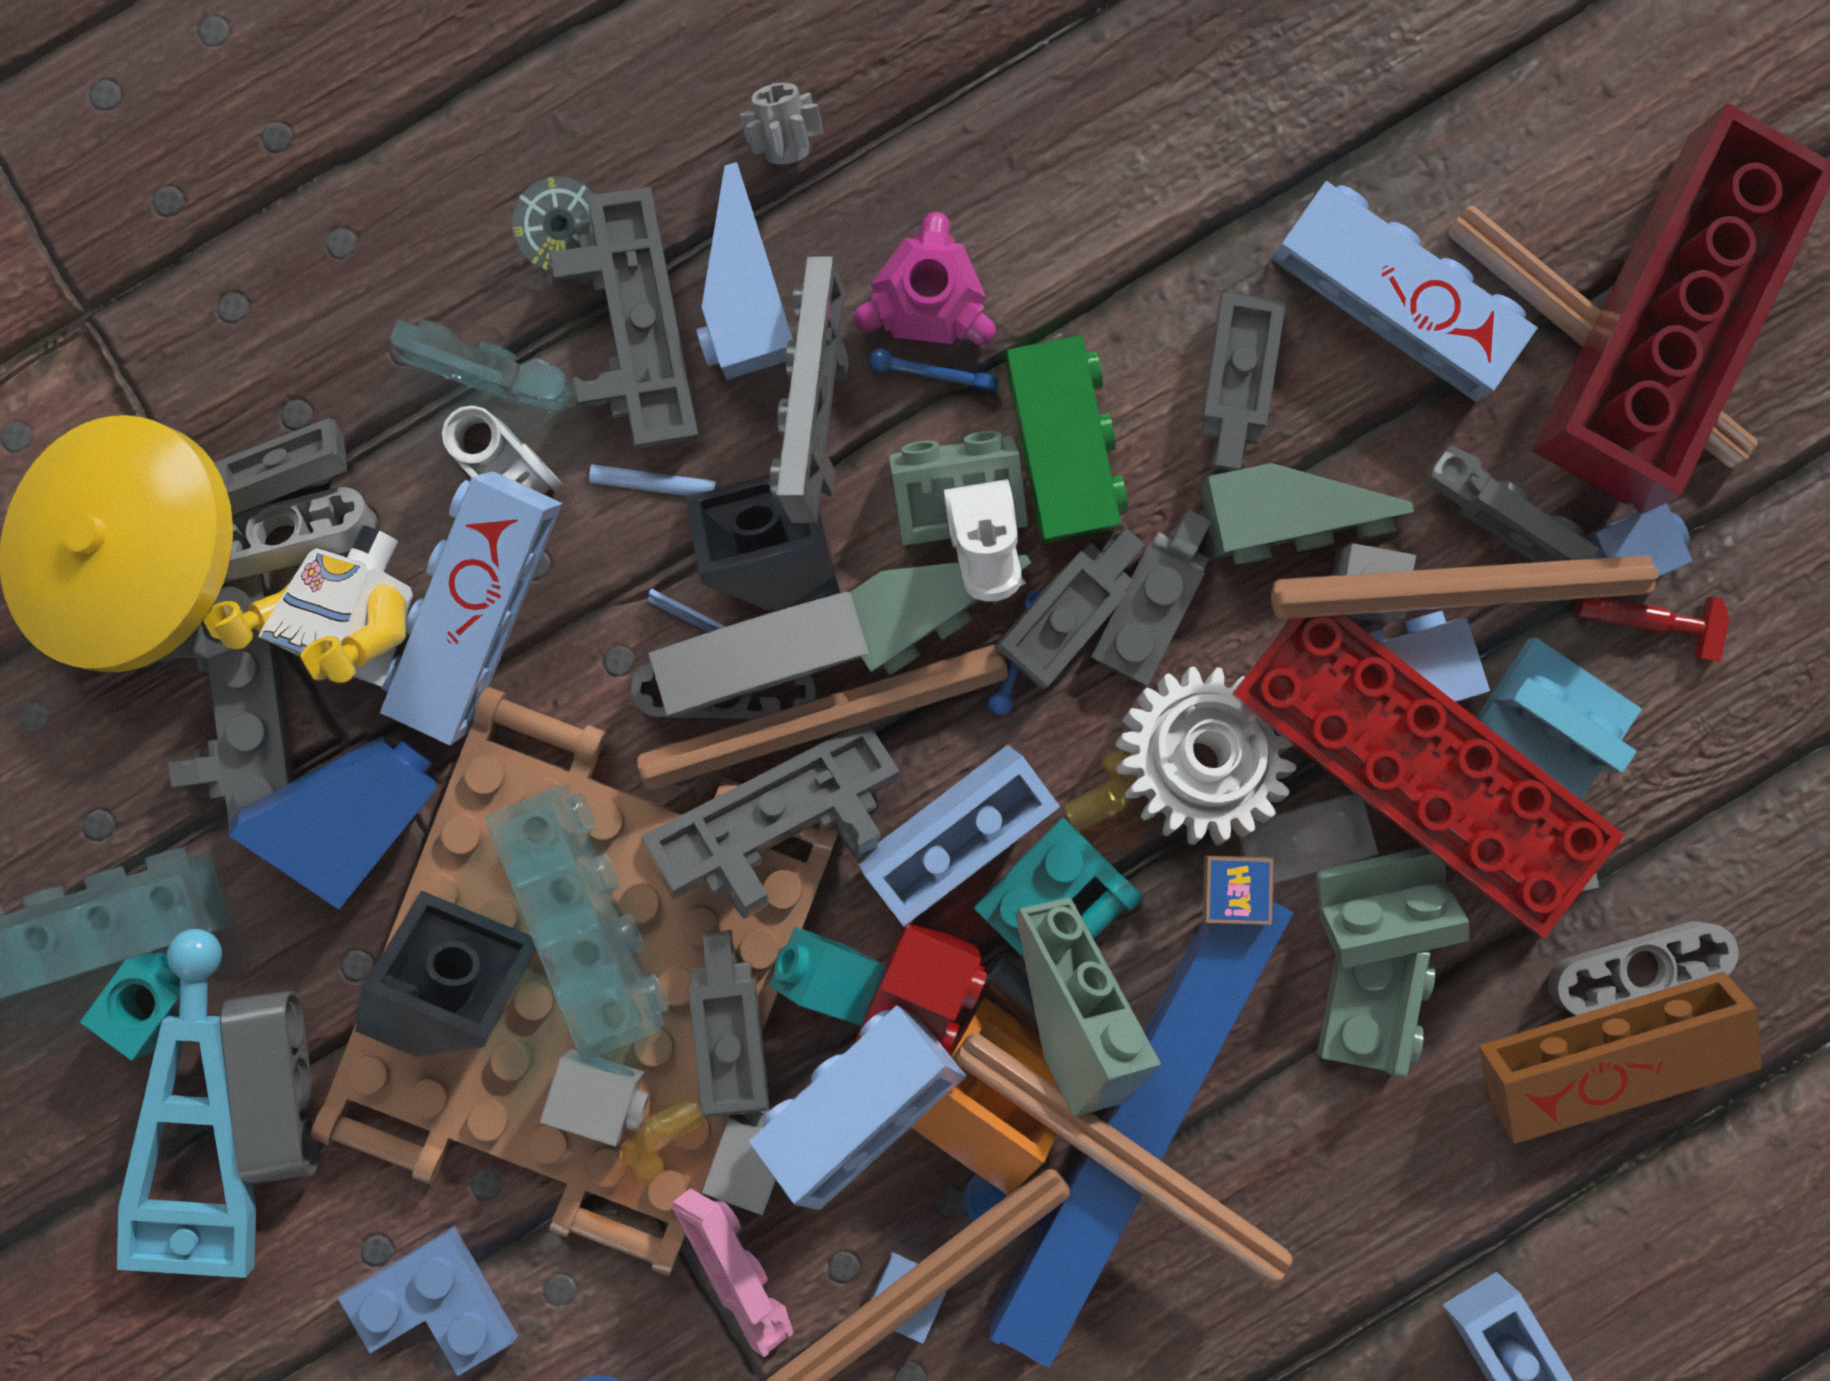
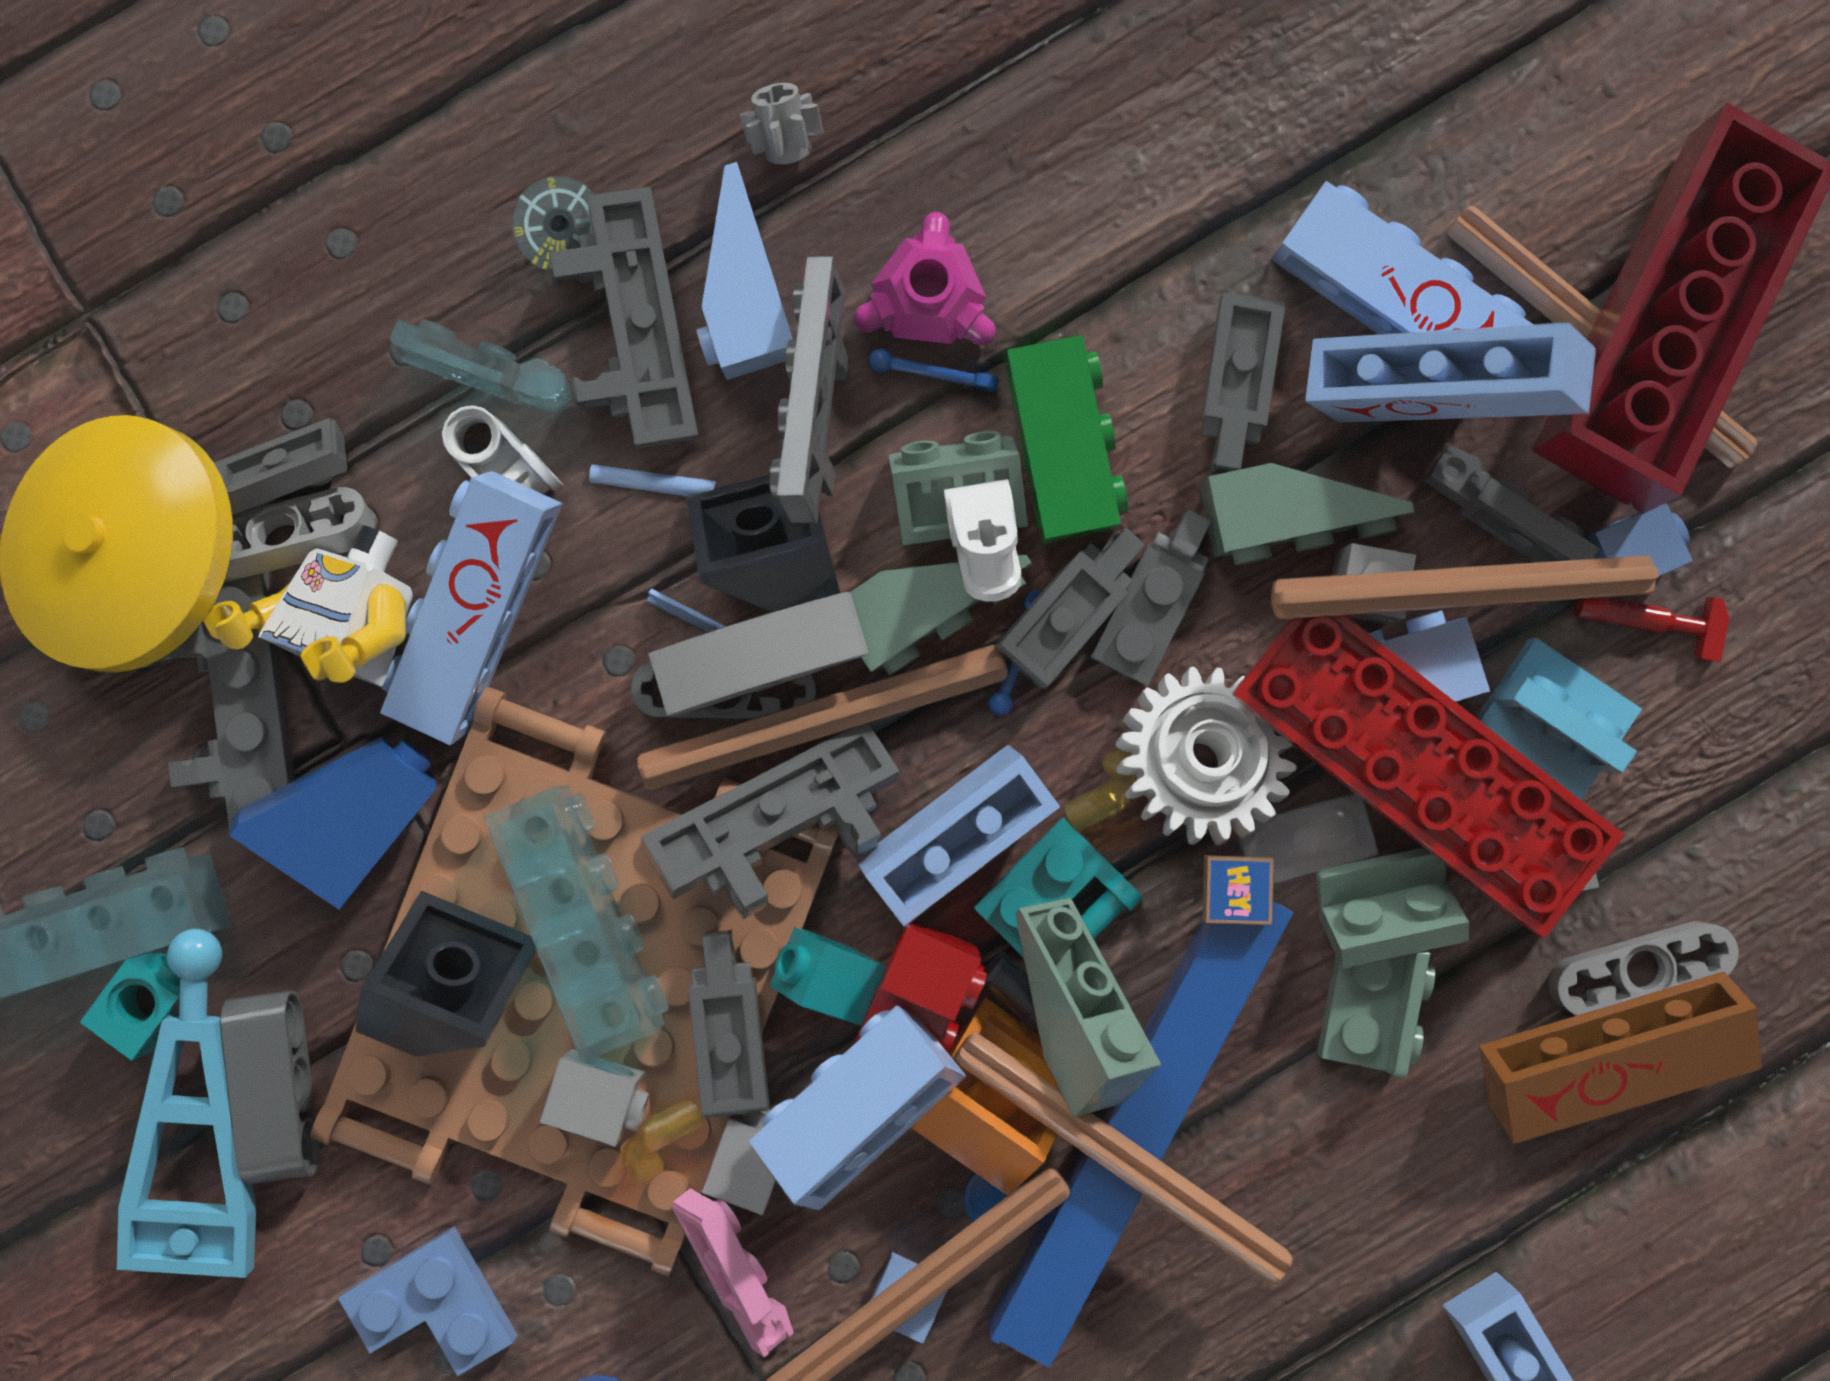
(1452, 374): none -> light blue brick

